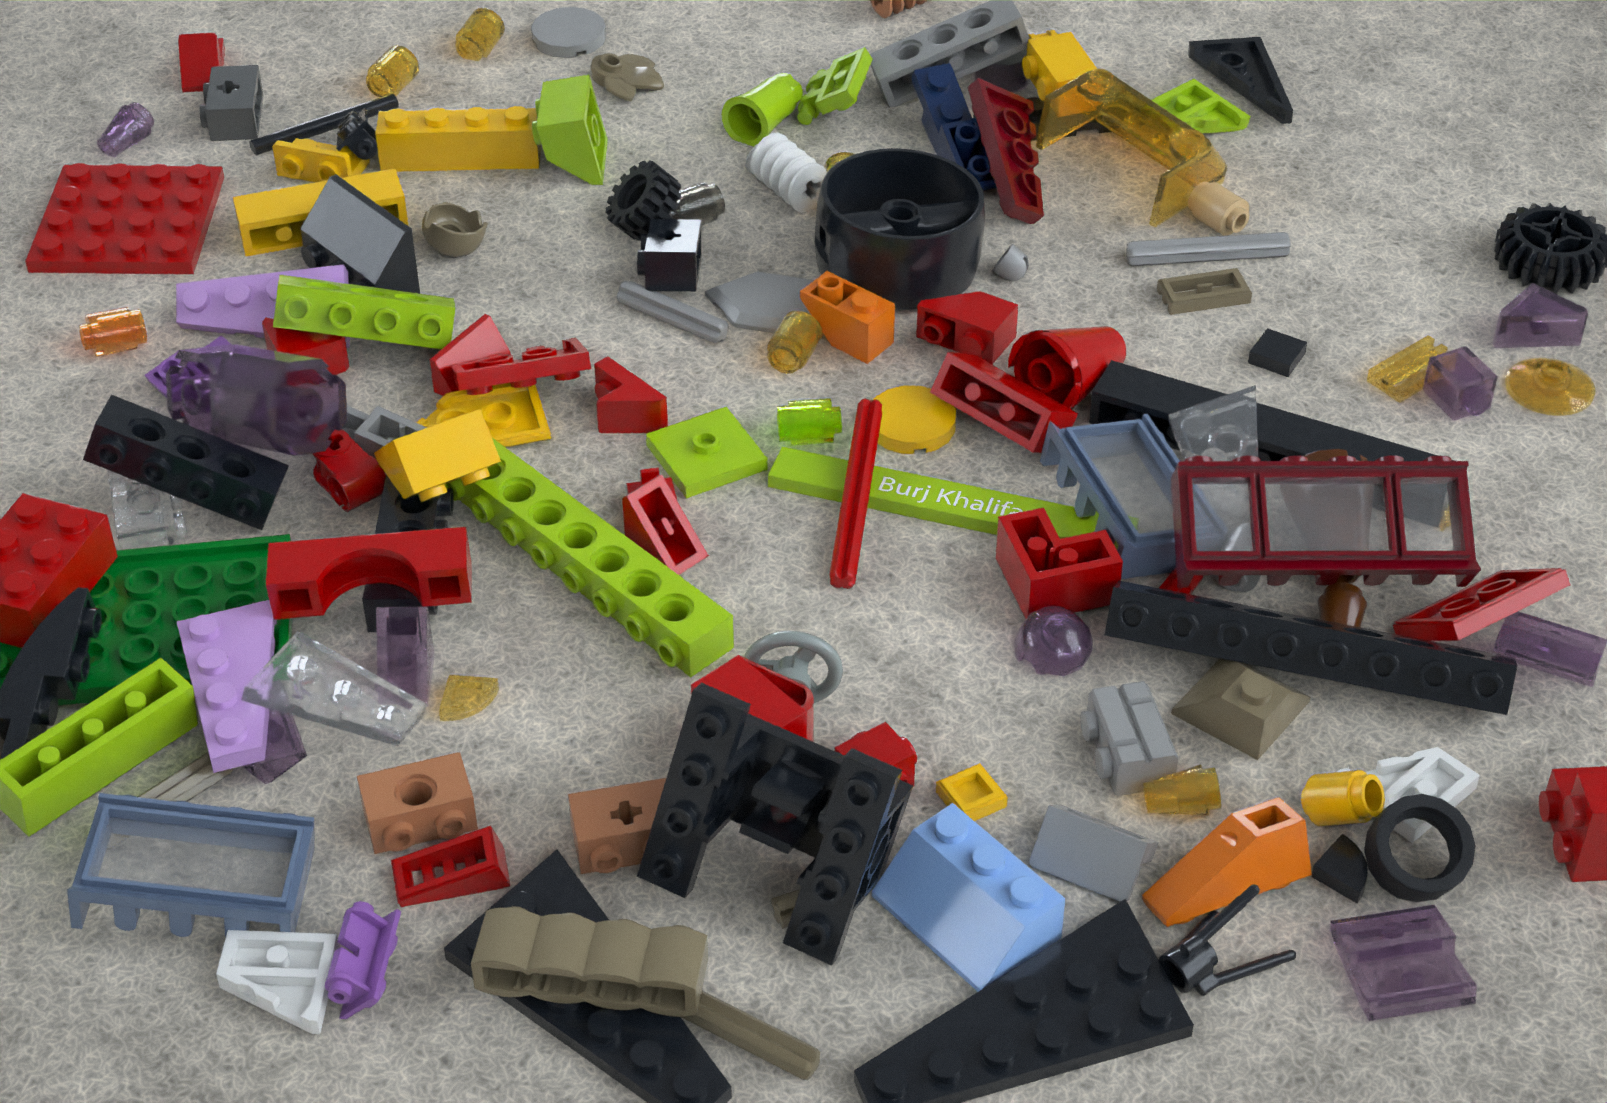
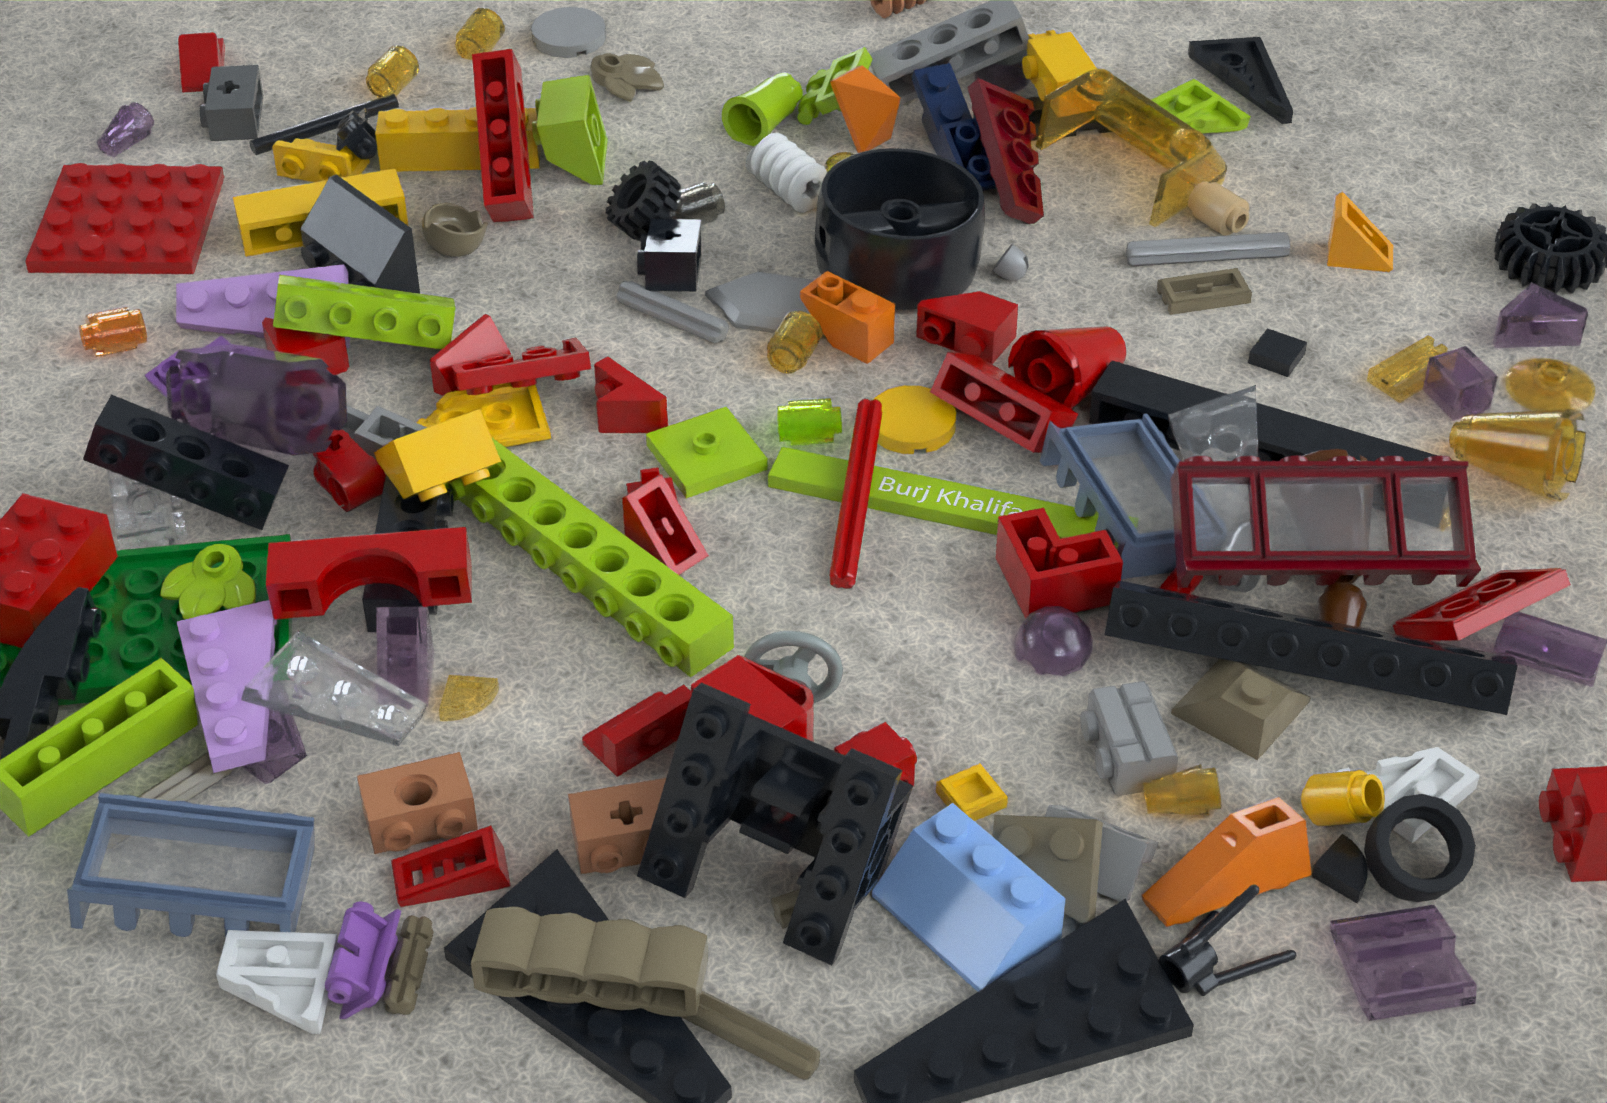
(207, 589): none -> lime plate
(408, 965): none -> dark tan axle
(502, 136): none -> red brick
(639, 730): none -> red panel
(866, 107): none -> orange slope
(1061, 853): none -> dark tan wing
(1355, 240): none -> light orange slope
(1524, 447): none -> clear yellow cone

